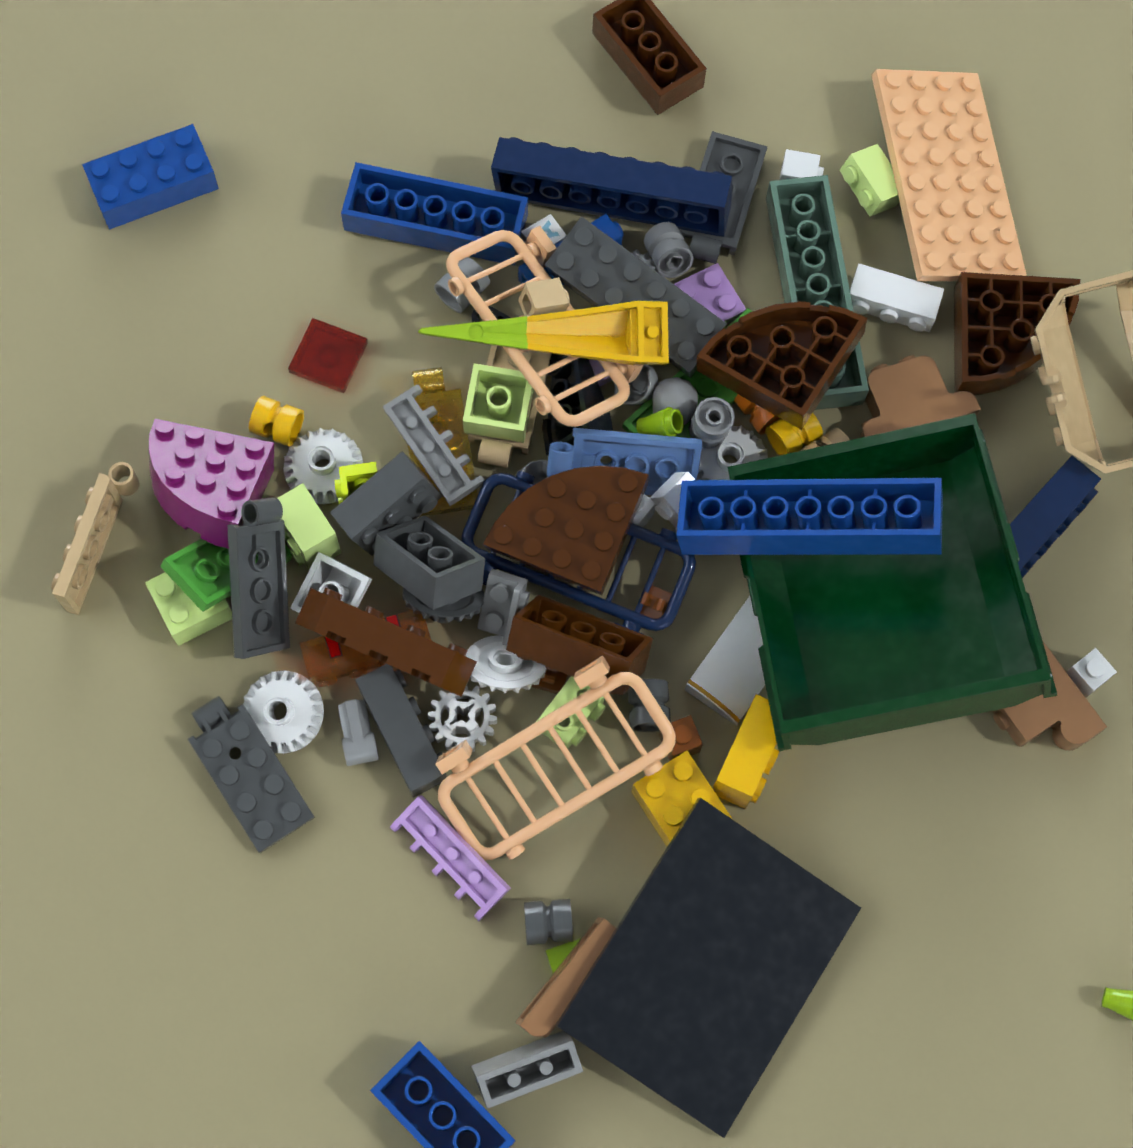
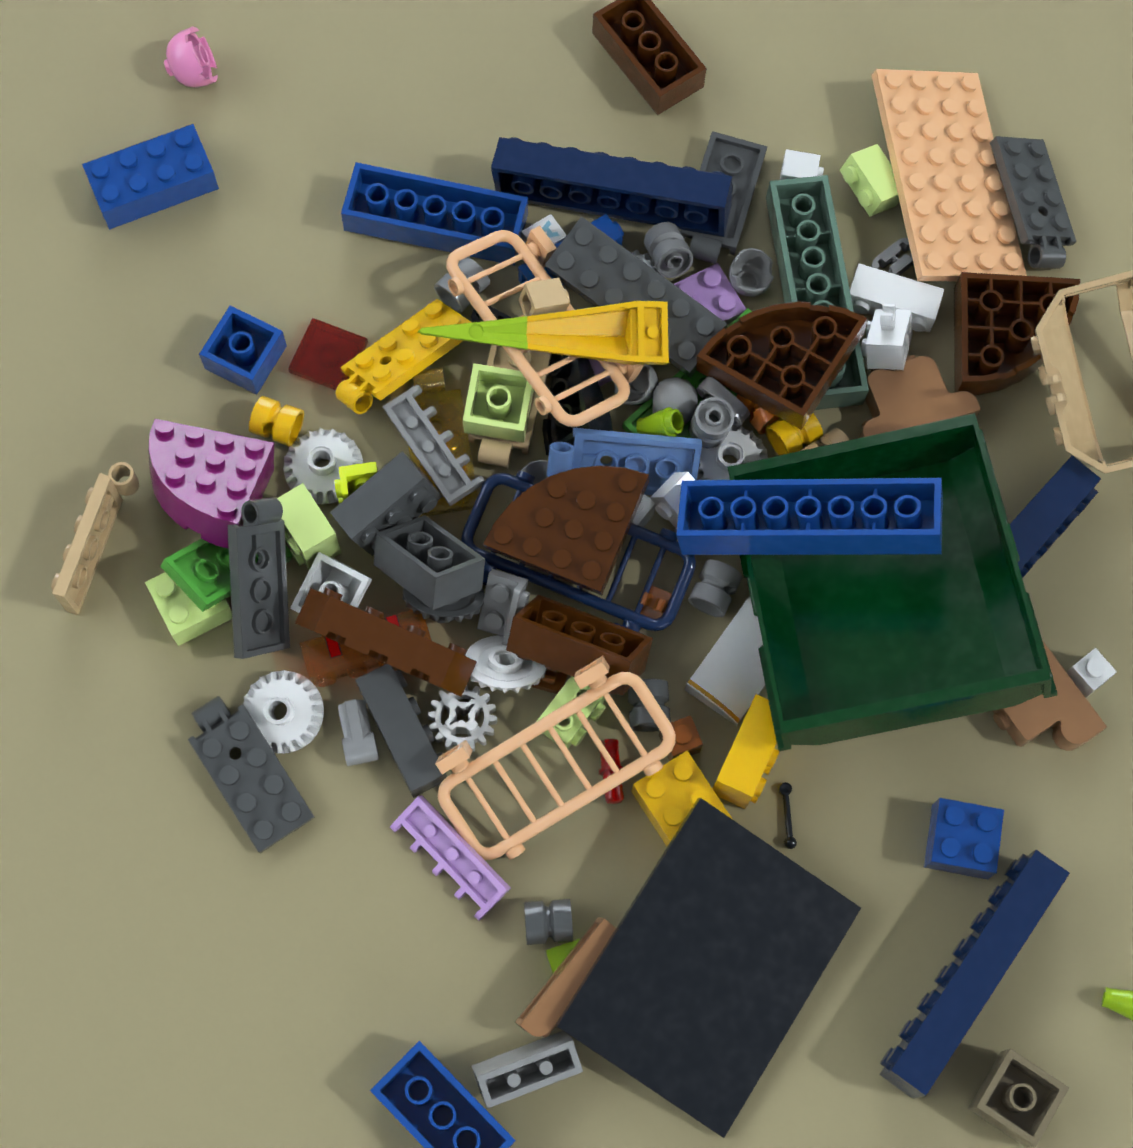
(190, 59): none -> bright pink cylinder
(243, 349): none -> blue brick
(405, 353): none -> yellow hinge
(616, 794): none -> red axle
(712, 388): none -> light grey beam
(716, 585): none -> light grey wheel
(751, 272): none -> light grey hair
(785, 790): none -> black hinge
(887, 338): none -> white brick
(890, 256): none -> light grey beam
(964, 838): none -> blue brick
(973, 975): none -> dark blue brick
(1018, 1098): none -> dark tan brick
(1030, 190): none -> dark grey hinge

